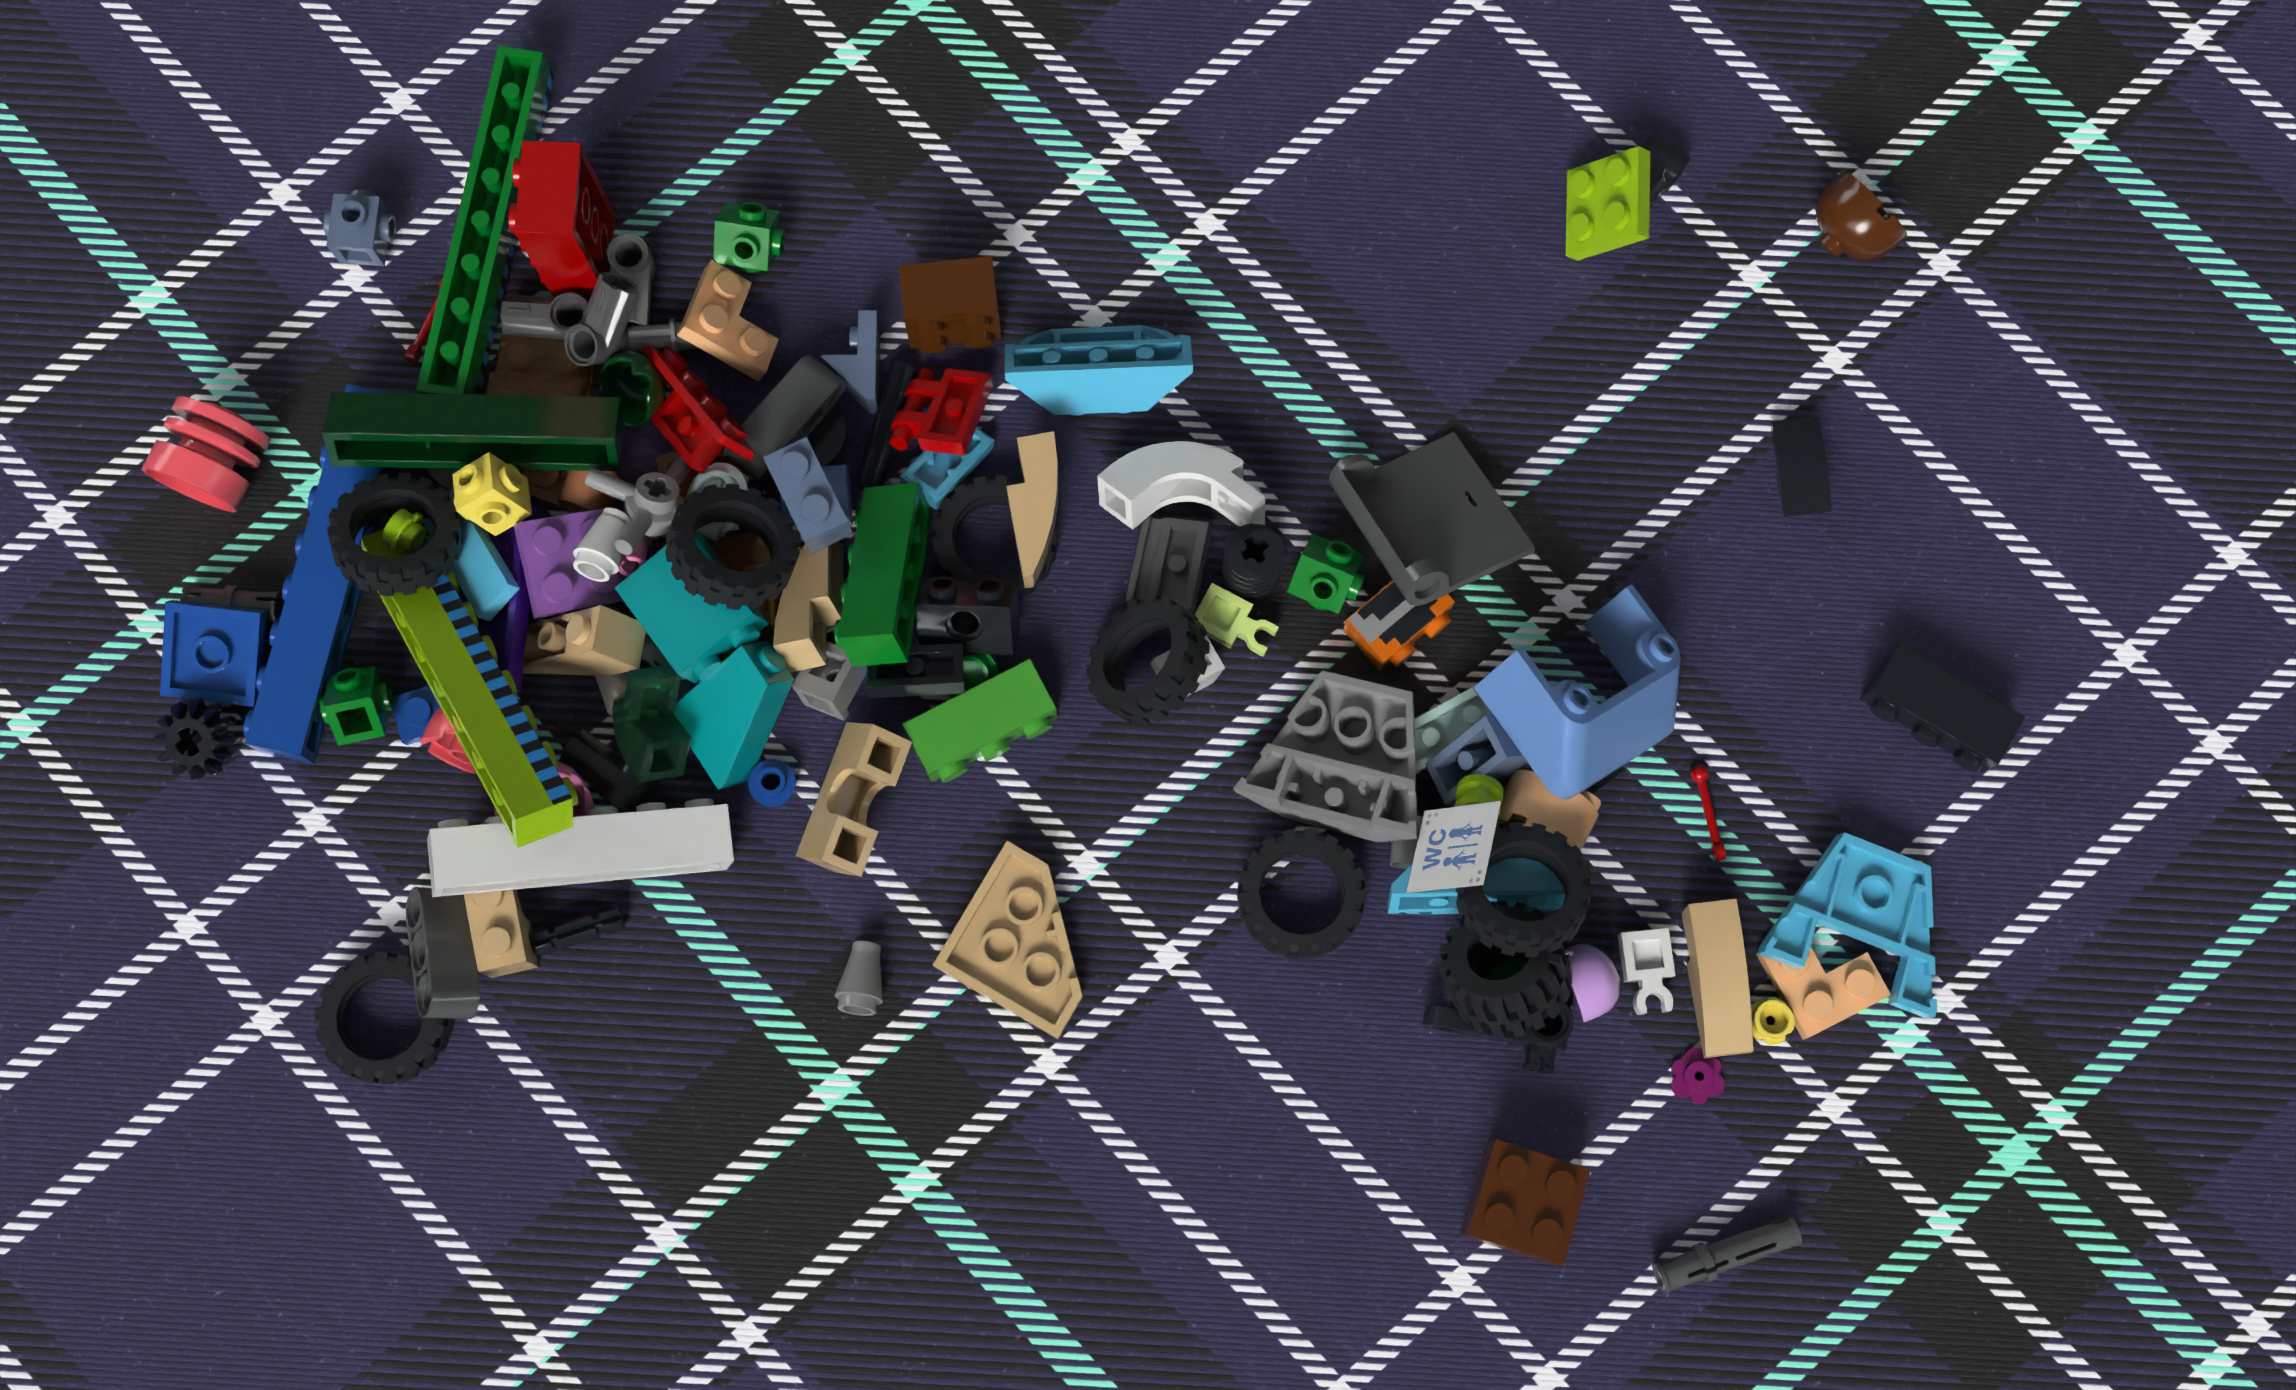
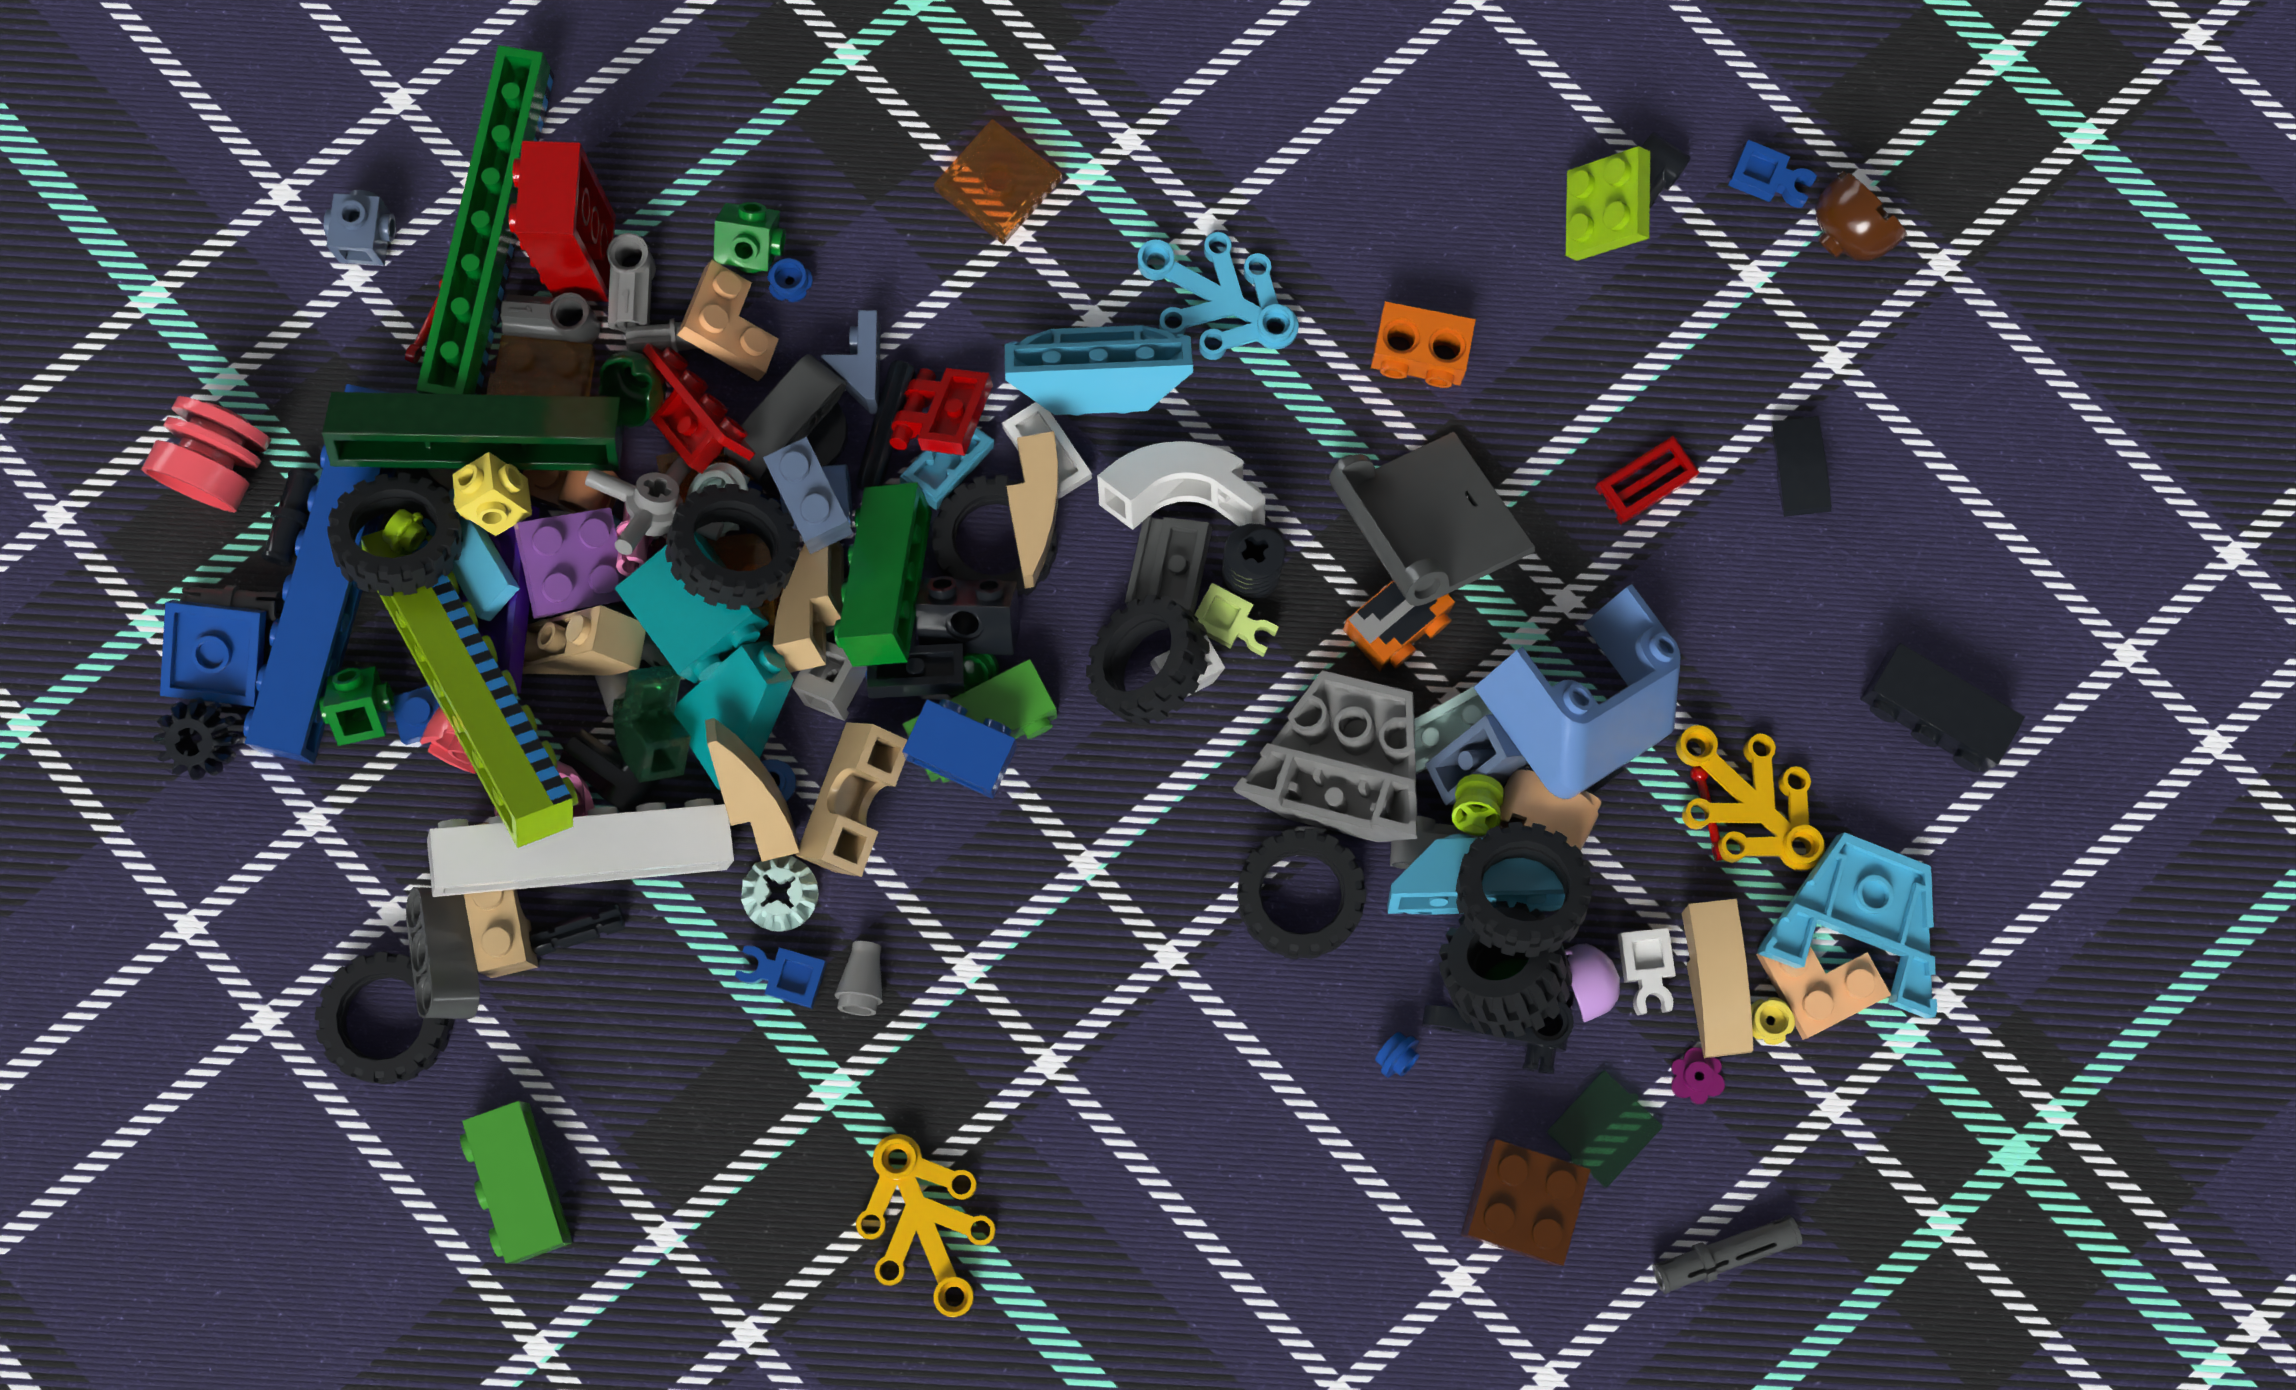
(289, 518): none -> black pin
(515, 1183): none -> bright green brick
(596, 553): white cone -> none
(603, 322): dark grey piece -> none
(751, 793): none -> tan slope
(776, 915): none -> light aqua gear
(787, 269): none -> blue plate
(790, 977): none -> blue plate
(920, 1217): none -> yellow plant
(950, 304): reddish brown brick -> none
(960, 747): none -> blue brick
(997, 181): none -> clear orange plate
(1016, 944): tan plate -> none
(1037, 420): none -> white plate
(1222, 299): none -> medium azure plant
(1327, 574): green brick -> none
(1398, 1055): none -> blue plate
(1423, 331): none -> orange brick
(1454, 847): white sticker -> none
(1604, 1129): none -> clear green piece
(1615, 500): none -> red tile
(1755, 802): none -> yellow plant
(1764, 172): none -> blue plate

